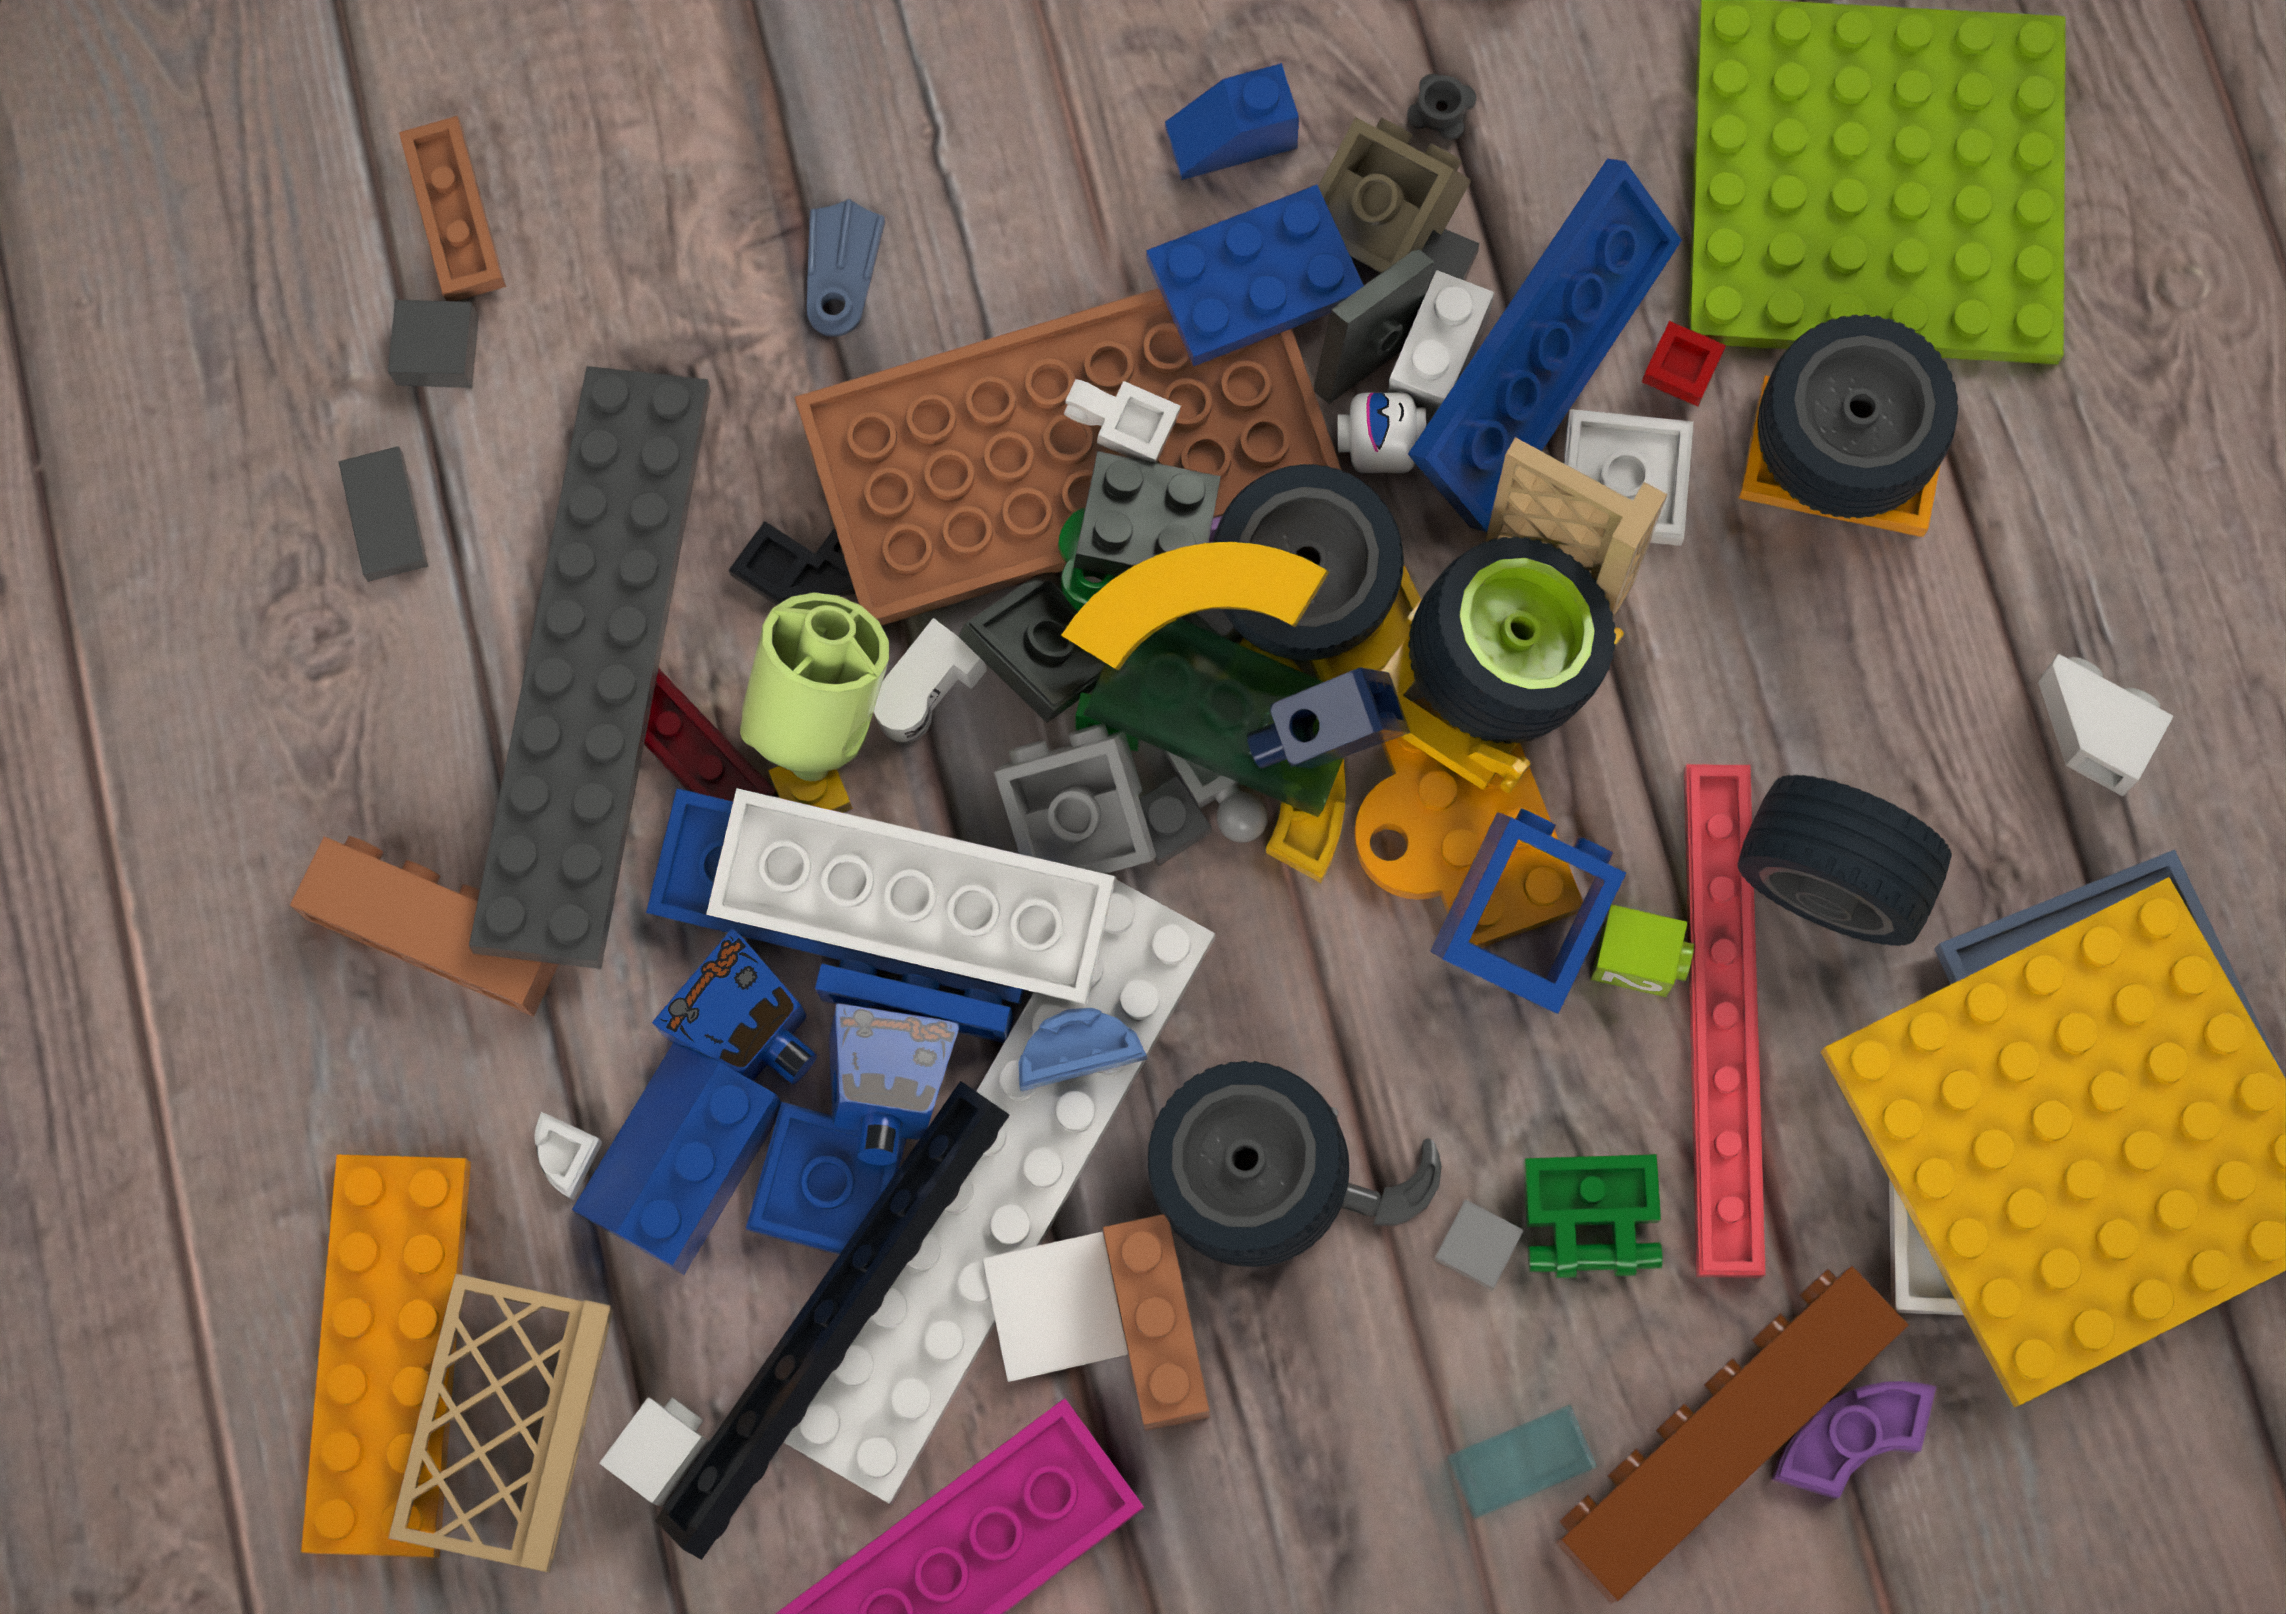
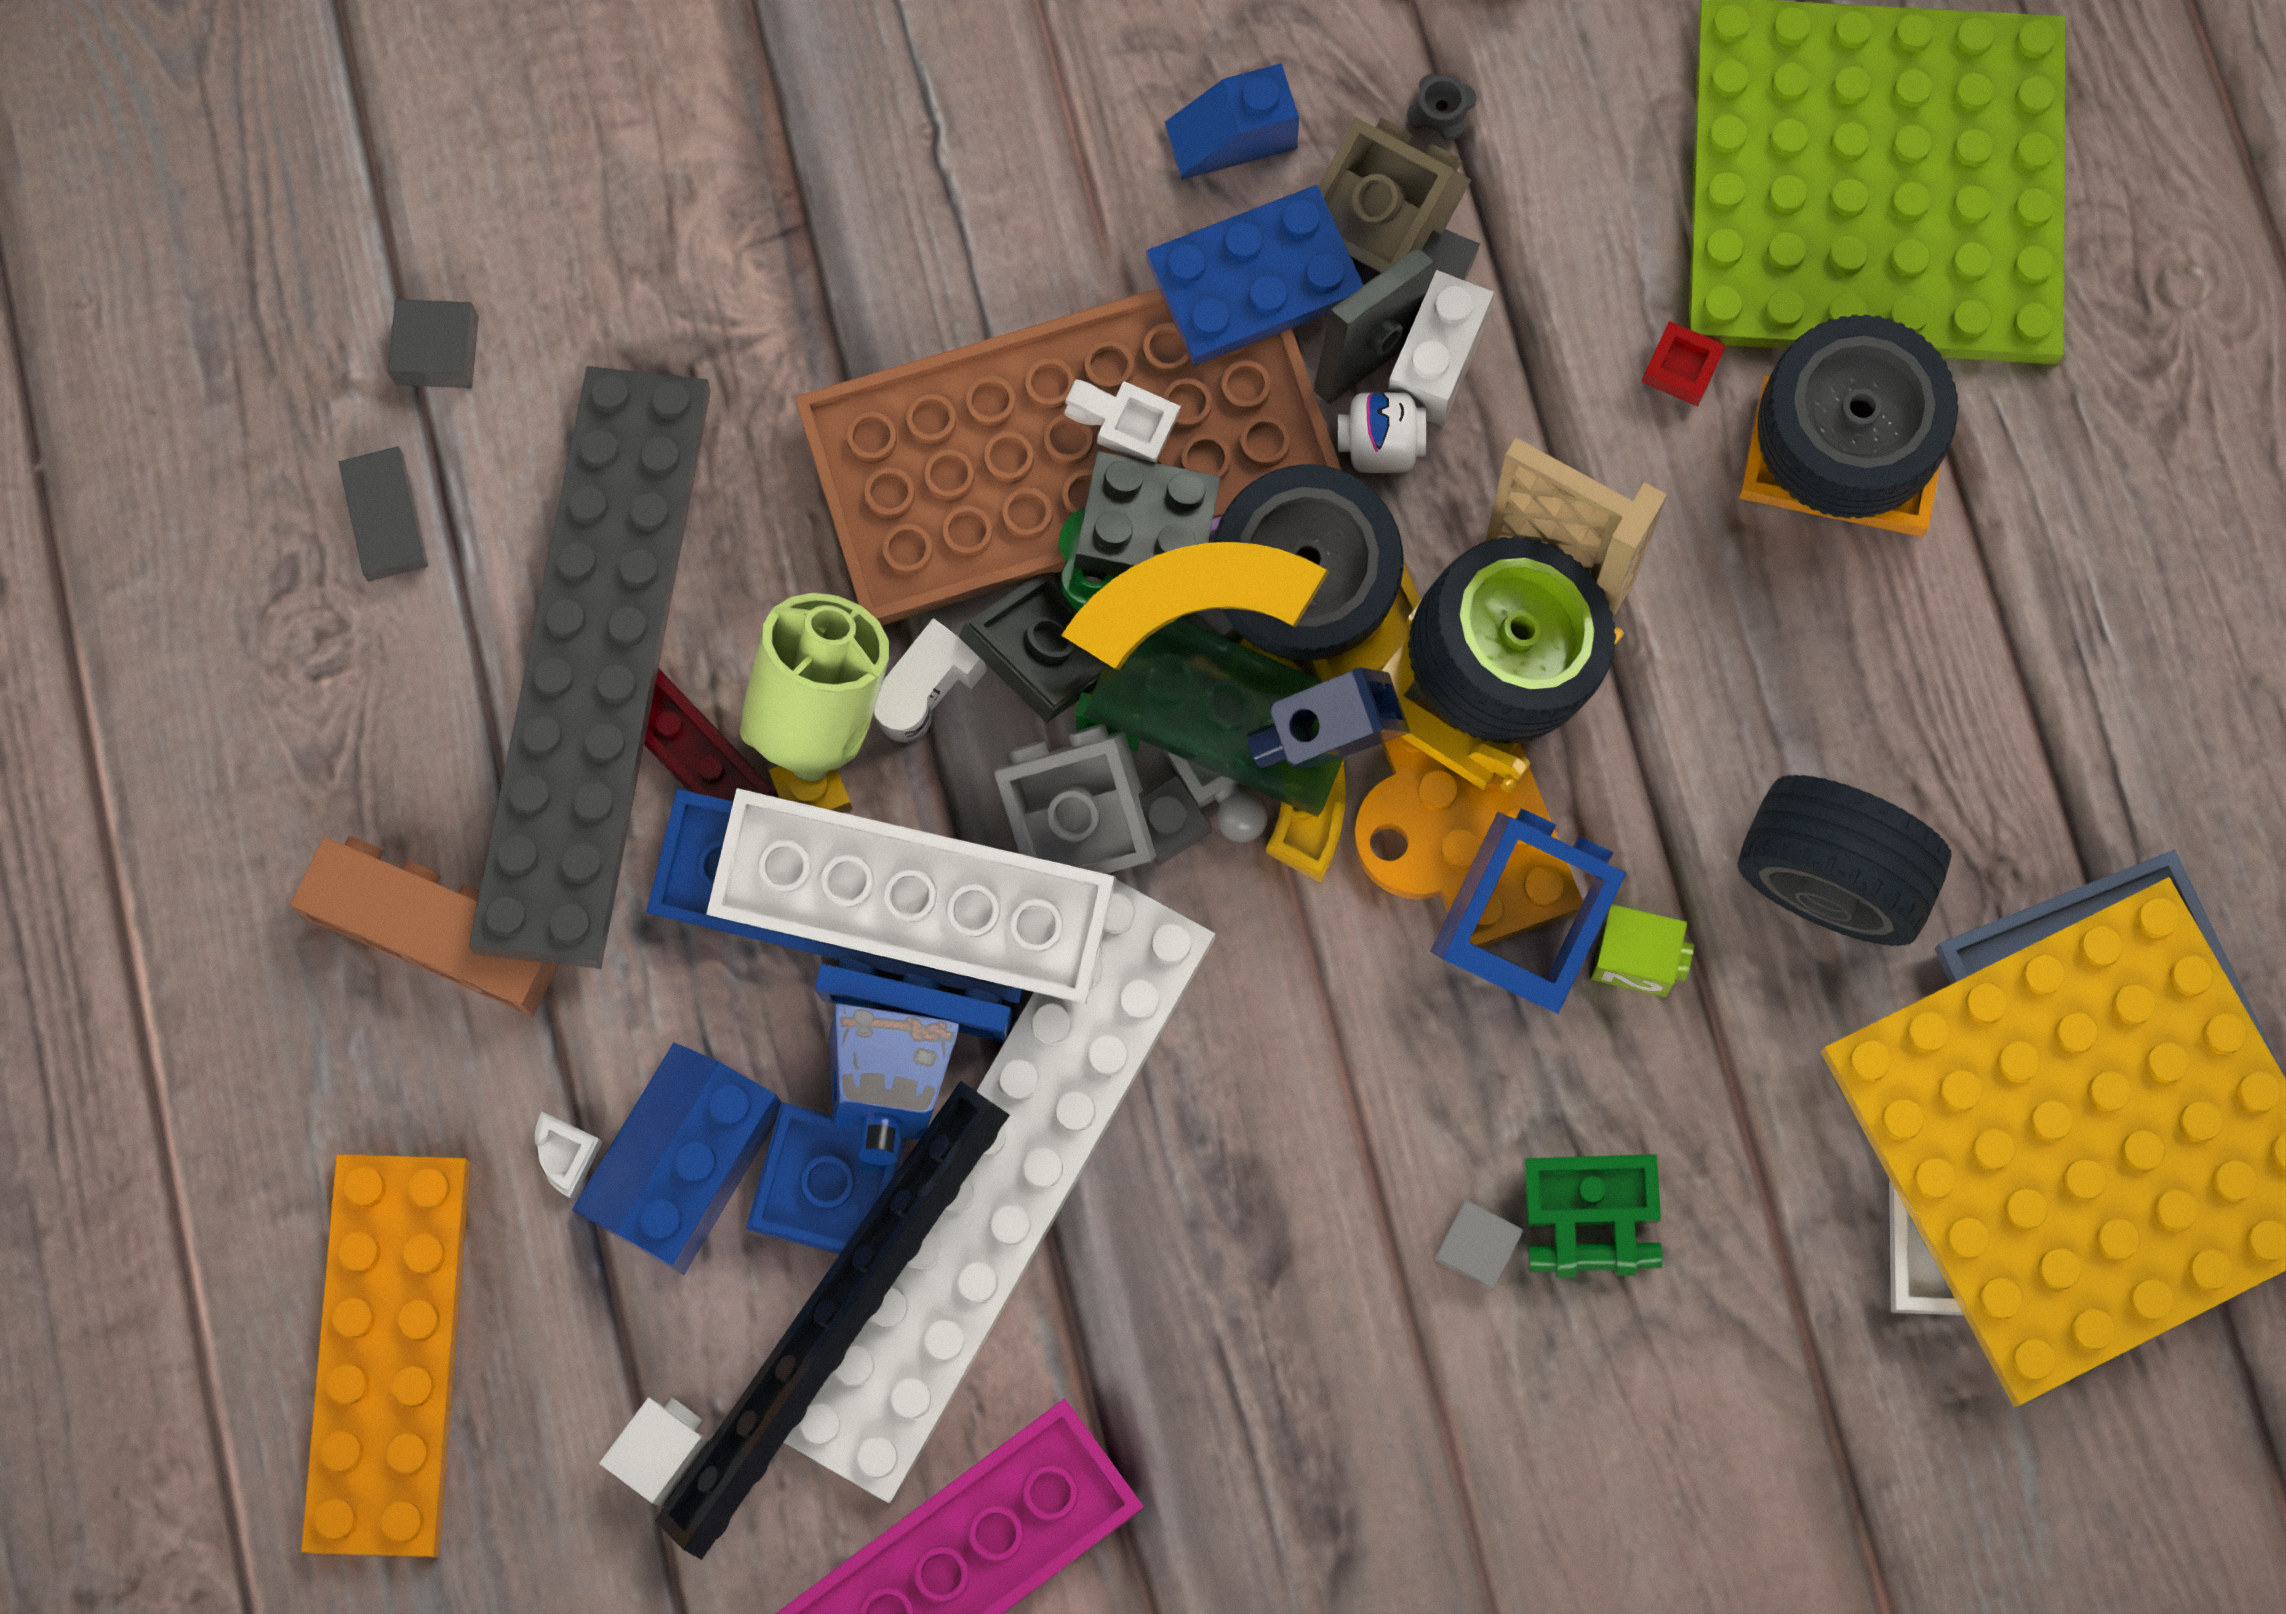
(452, 209): nougat plate -> none
(559, 1435): tan fence -> none
(738, 1014): torso -> none
(784, 568): black tile -> none
(841, 263): sand blue piece -> none
(1055, 1306): white sticker -> none
(1076, 1046): medium blue tile -> none
(1156, 1322): nougat brick -> none
(1260, 1212): wheel -> none
(1401, 1201): dark grey piece -> none
(1521, 1462): clear light blue tile -> none
(1547, 340): blue plate -> none
(1634, 450): white tile -> none
(1723, 1025): coral tile -> none
(1730, 1434): dark orange brick -> none
(1853, 1430): medium lavender tile -> none
(2100, 726): white slope -> none

